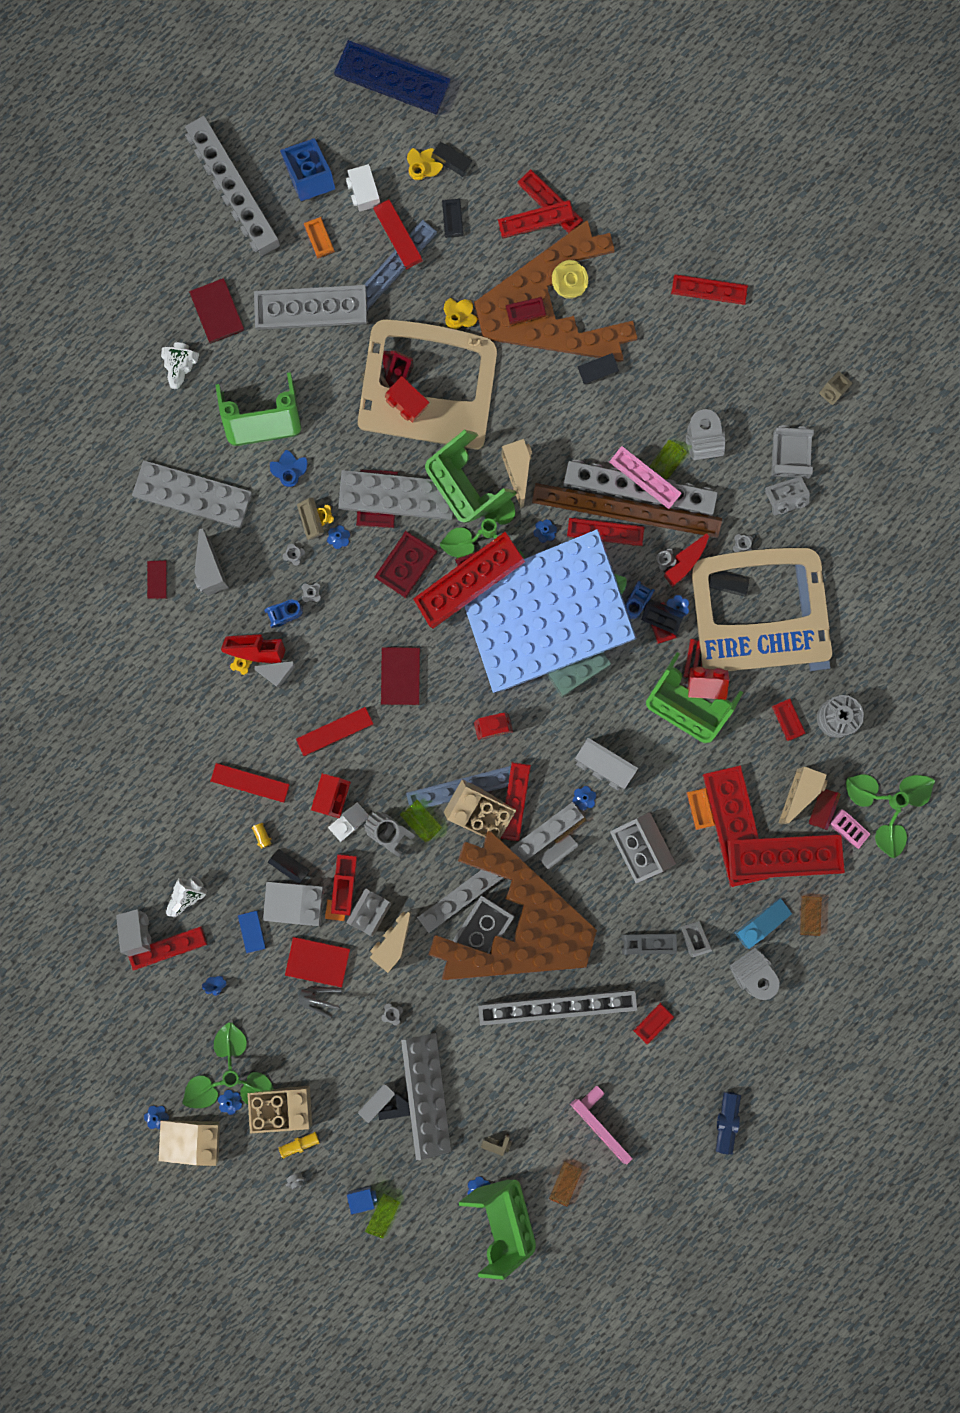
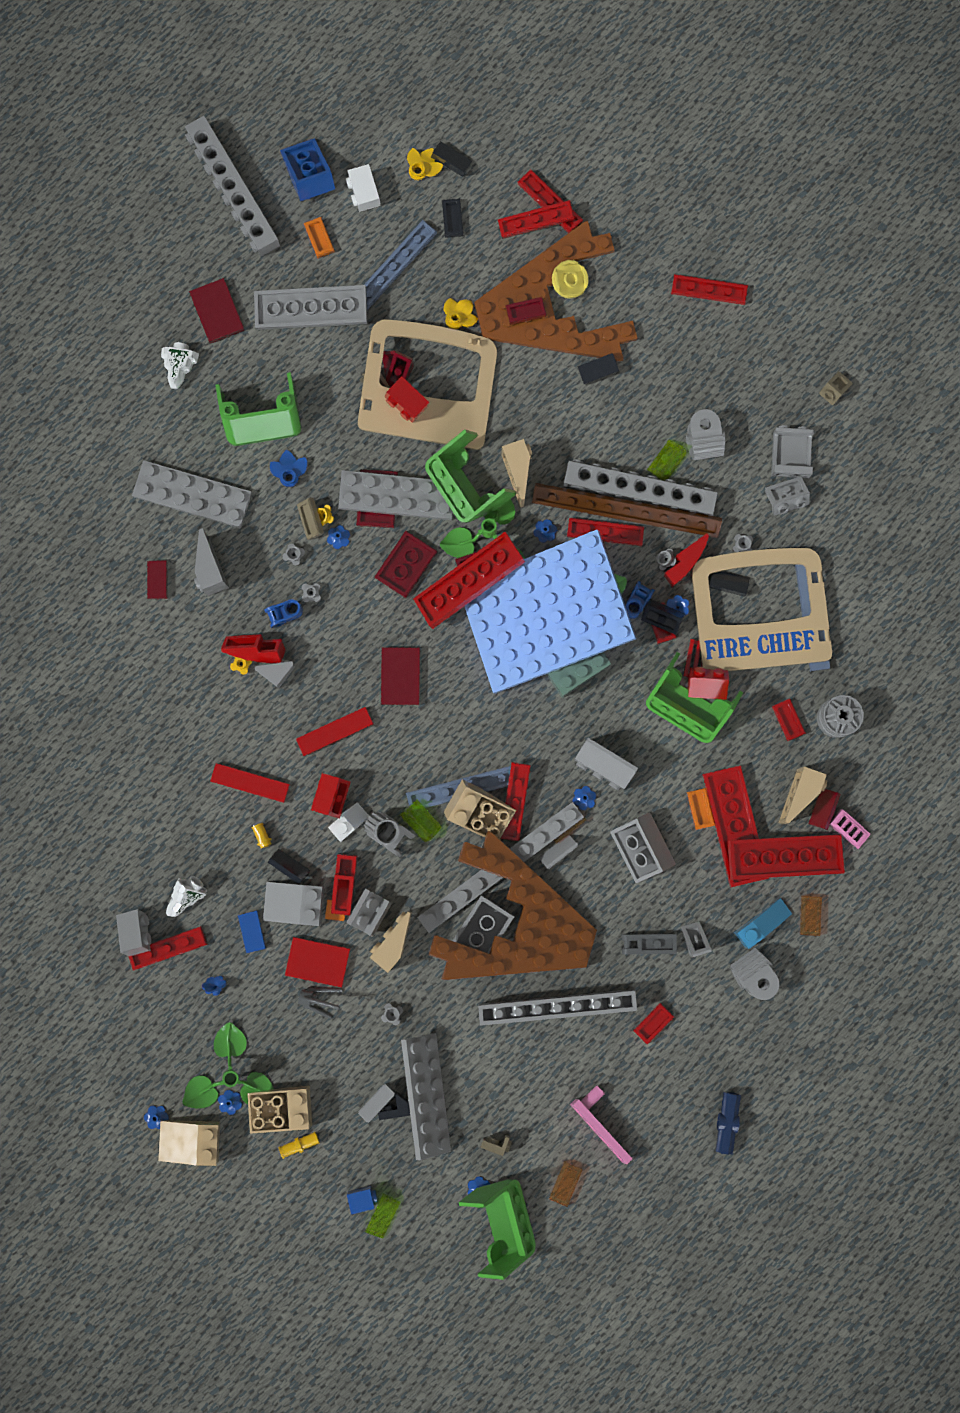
(295, 1181): light grey plate -> none
(392, 77): clear blue plate -> none
(397, 234): red tile -> none
(493, 726): red torso -> none
(645, 477): bright pink piece -> none
(914, 791): bright green plant -> none

